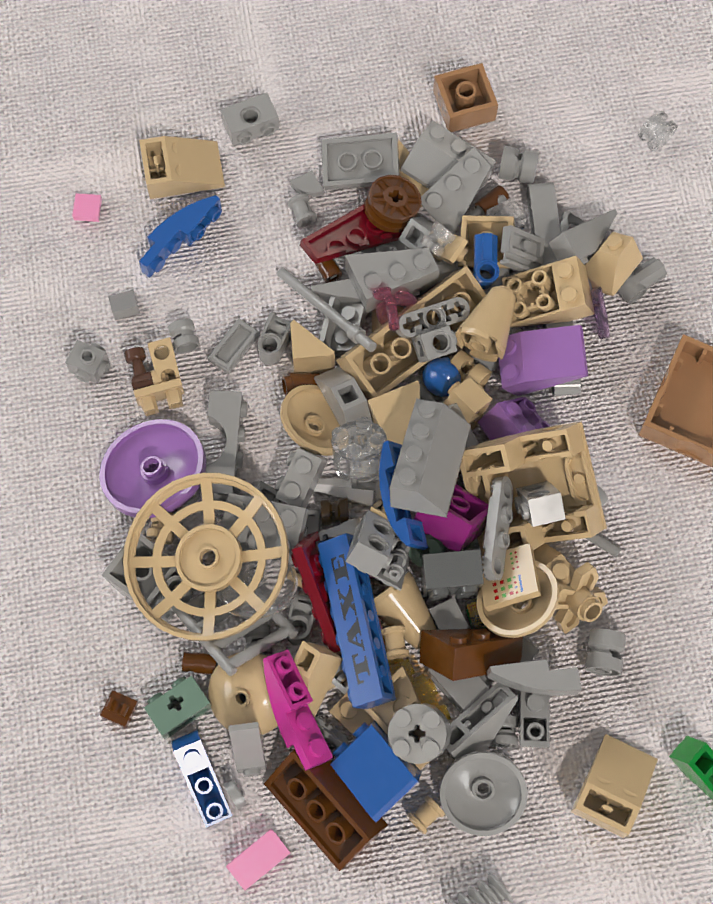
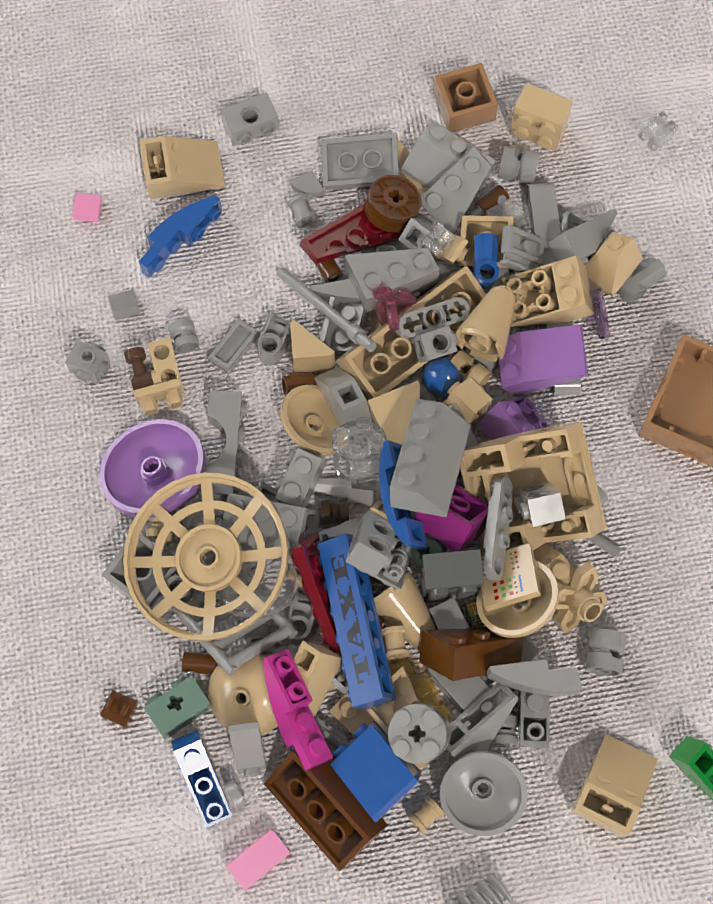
(541, 117): none -> tan brick

